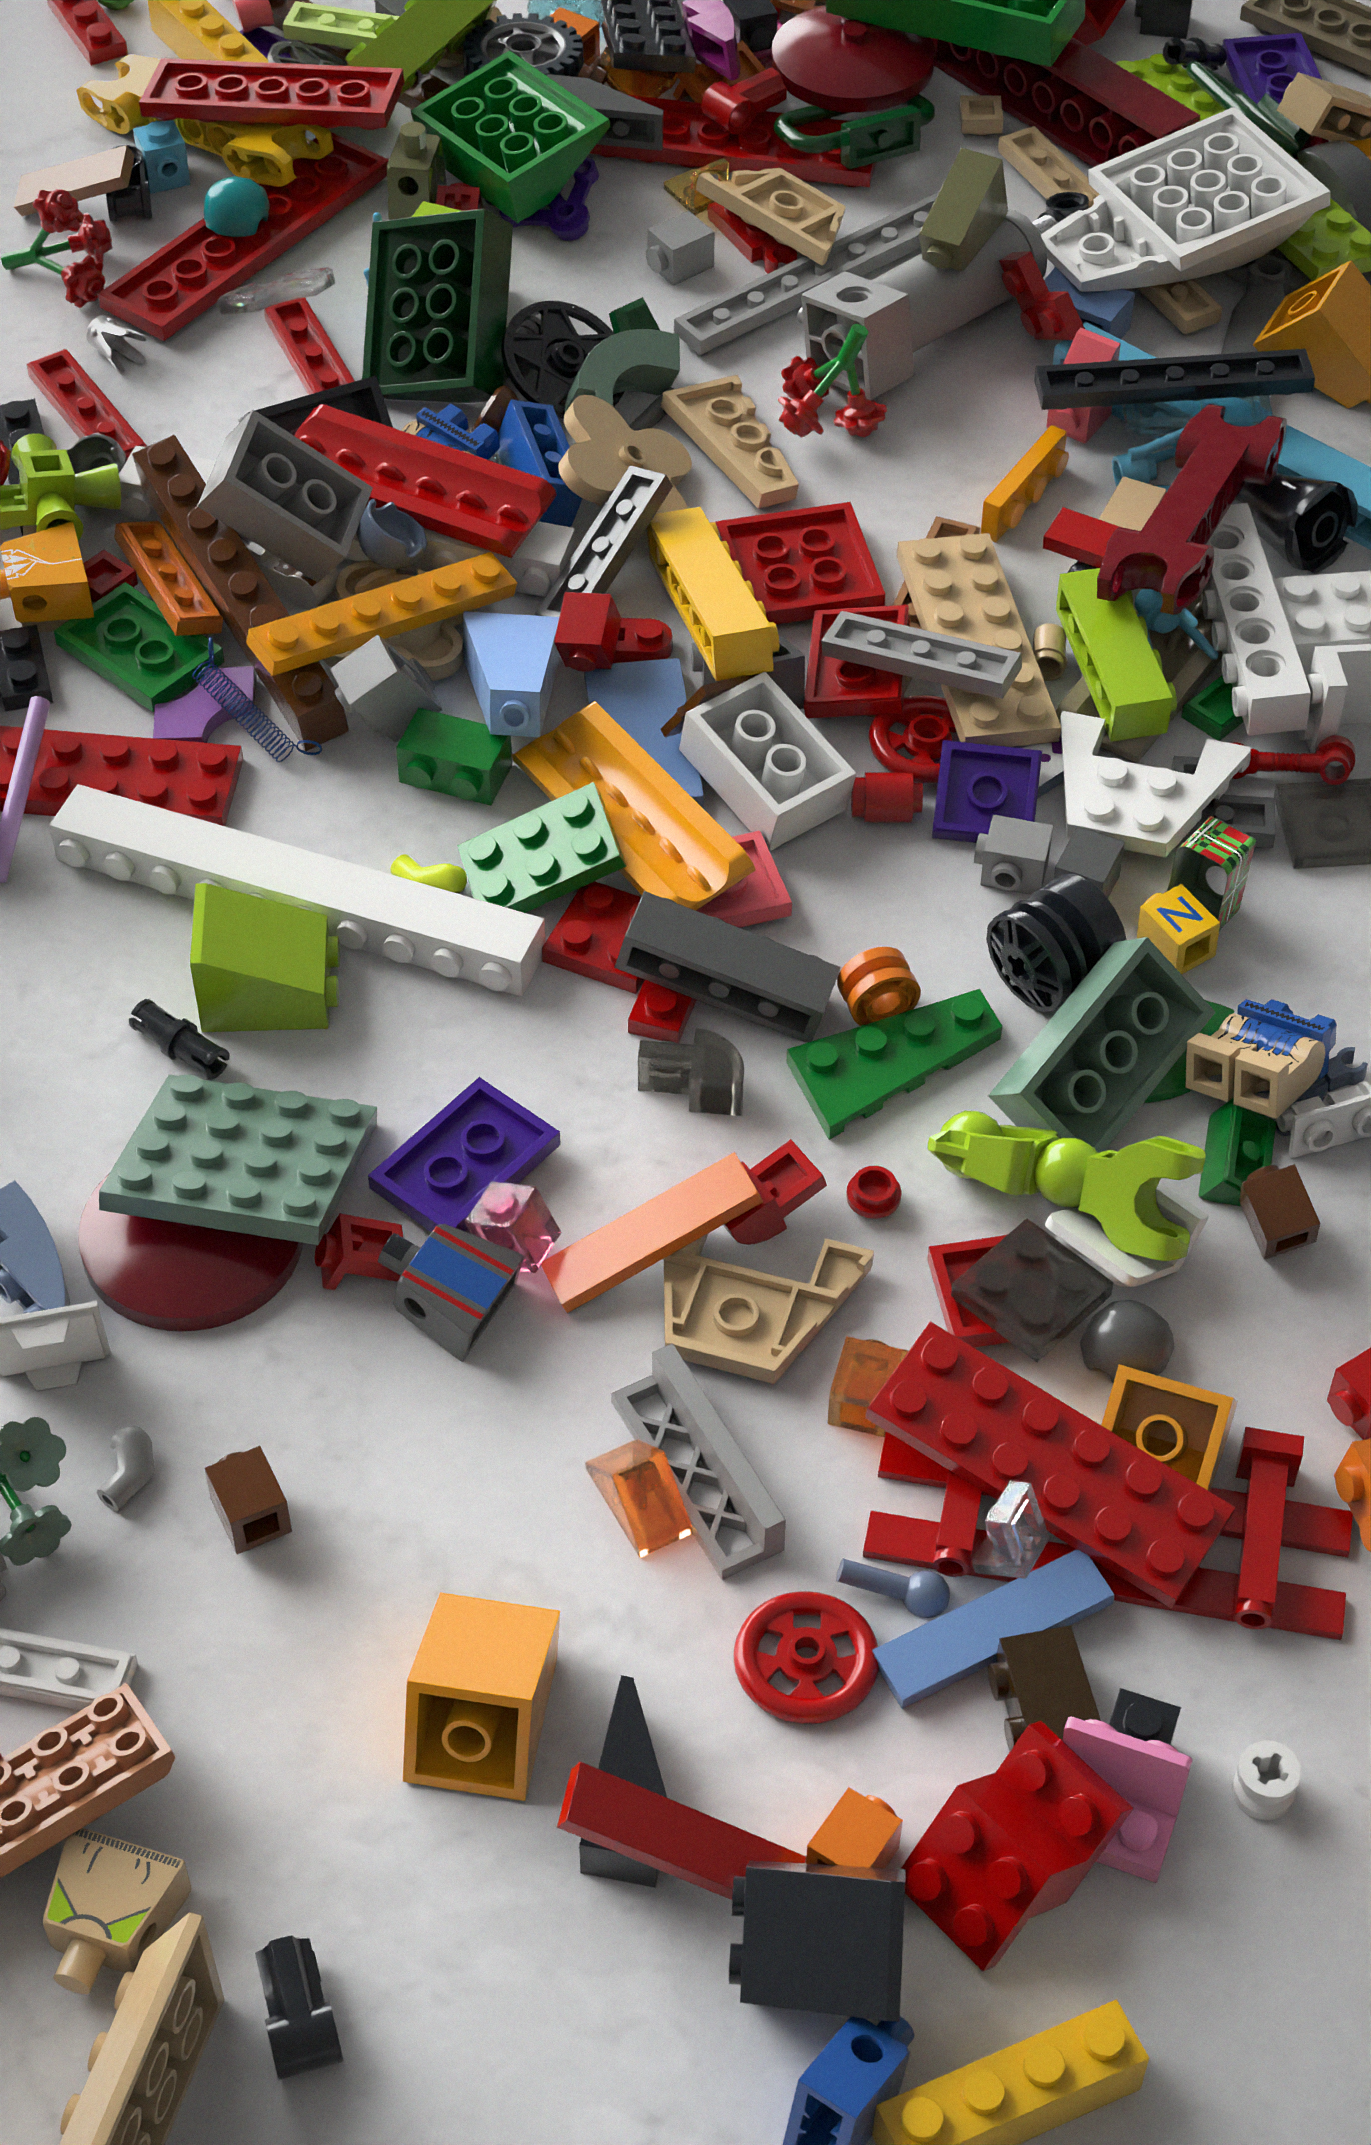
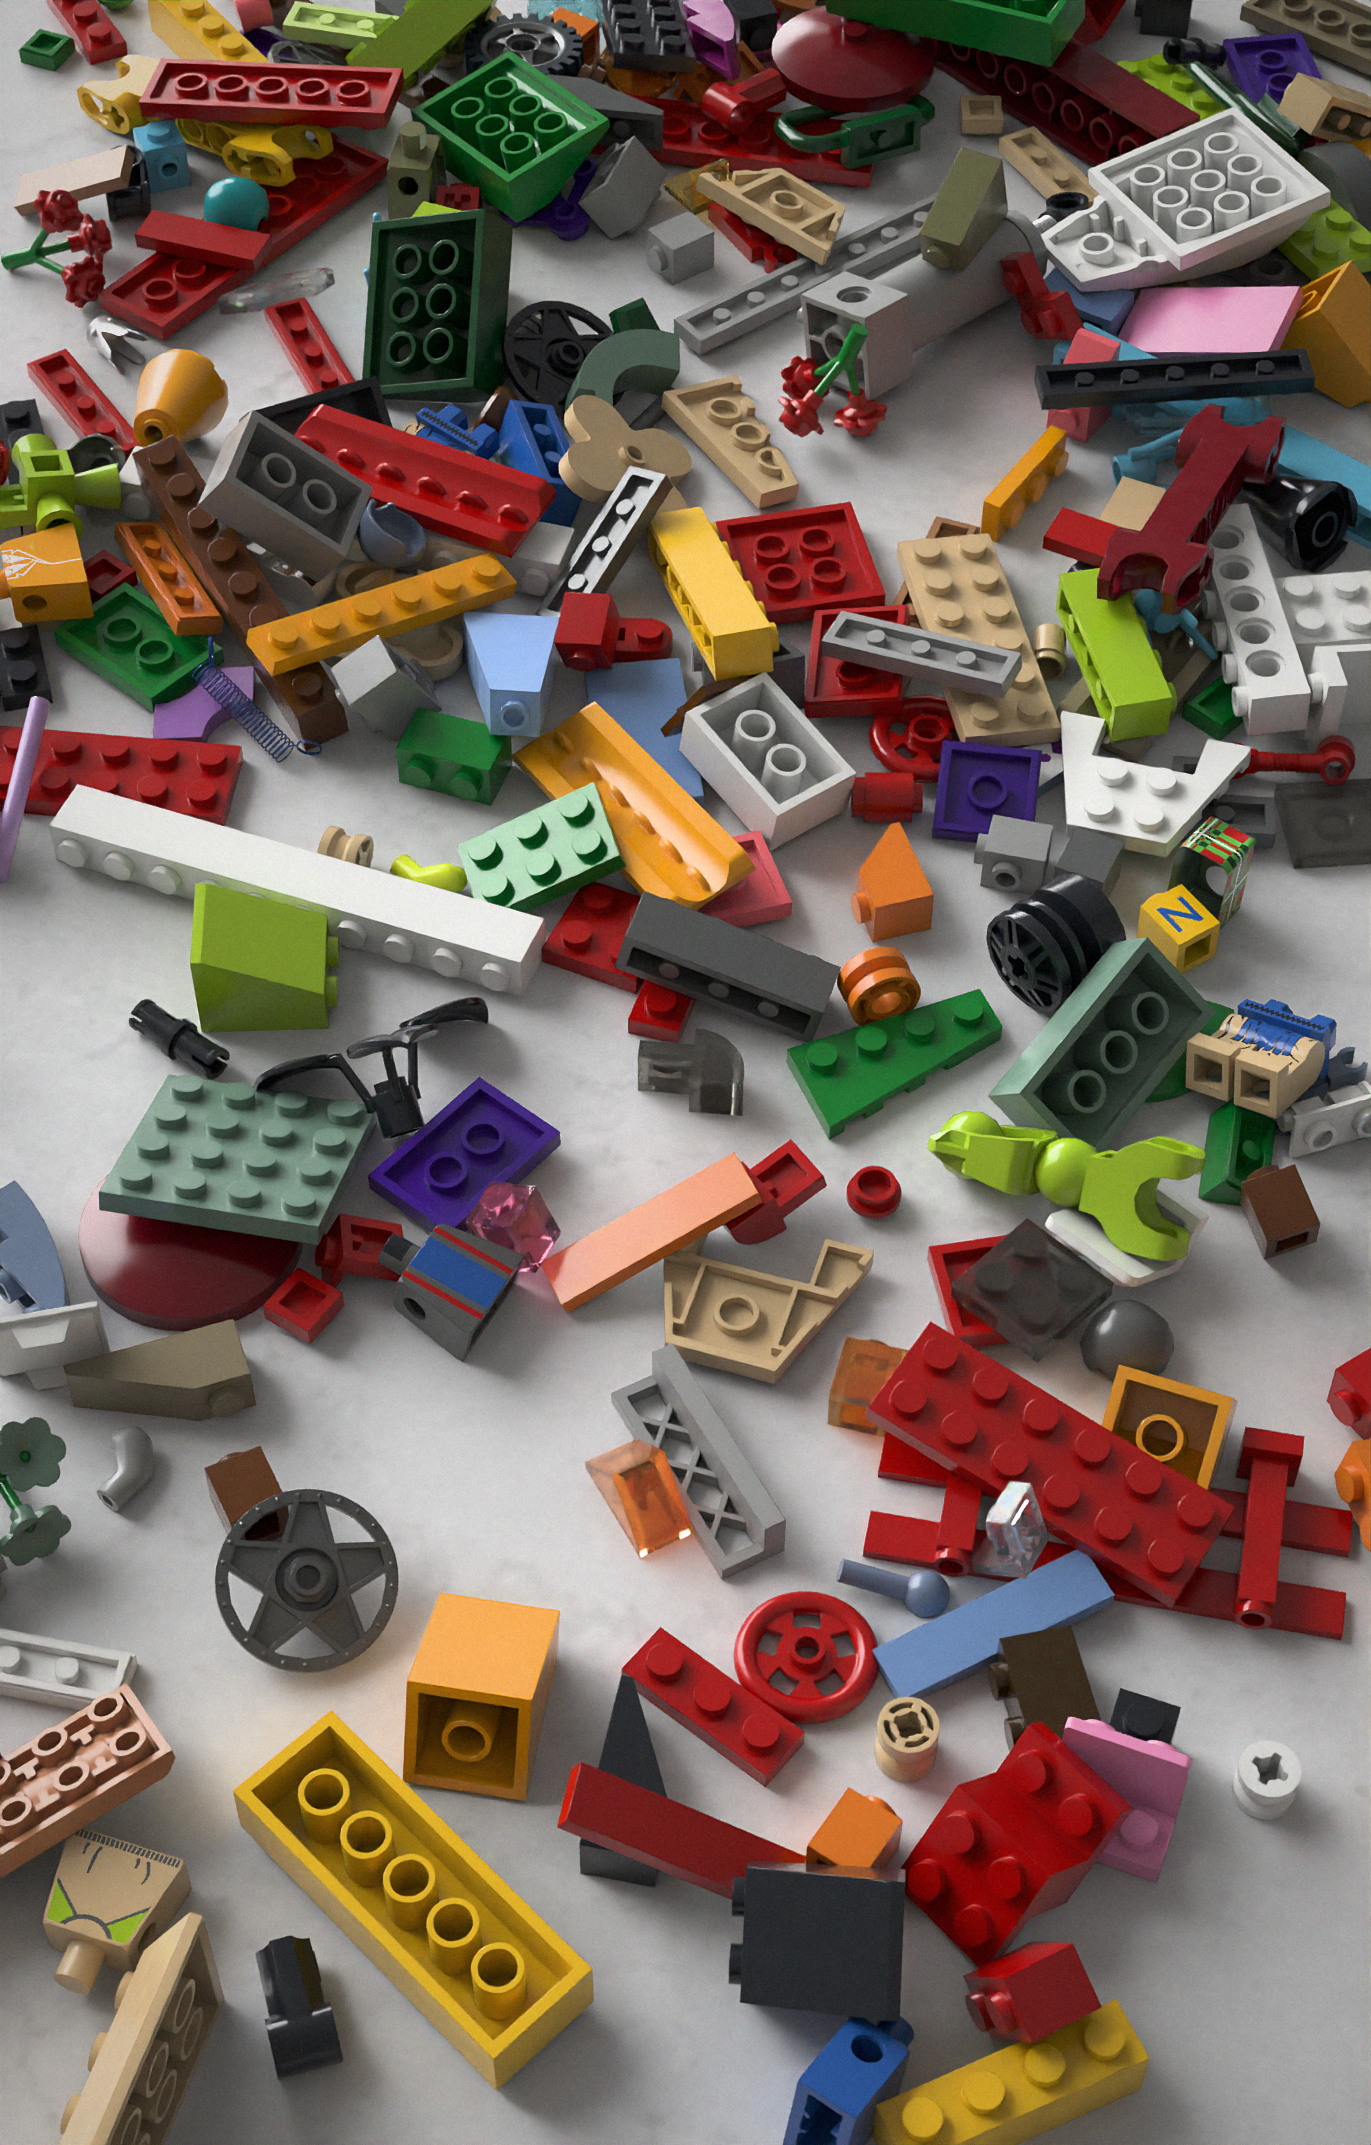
(47, 50): none -> green tile
(172, 1377): none -> dark tan slope
(178, 397): none -> light orange cone
(203, 240): none -> red tile
(303, 1305): none -> red plate
(306, 1580): none -> dark grey wheel
(345, 847): none -> tan wheel
(394, 1100): none -> black plant
(415, 1899): none -> yellow brick
(623, 188): none -> light grey hinge
(713, 1707): none -> red plate
(892, 889): none -> orange slope
(910, 1753): none -> tan wheel
(1030, 1992): none -> red brick
(1210, 320): none -> bright pink tile

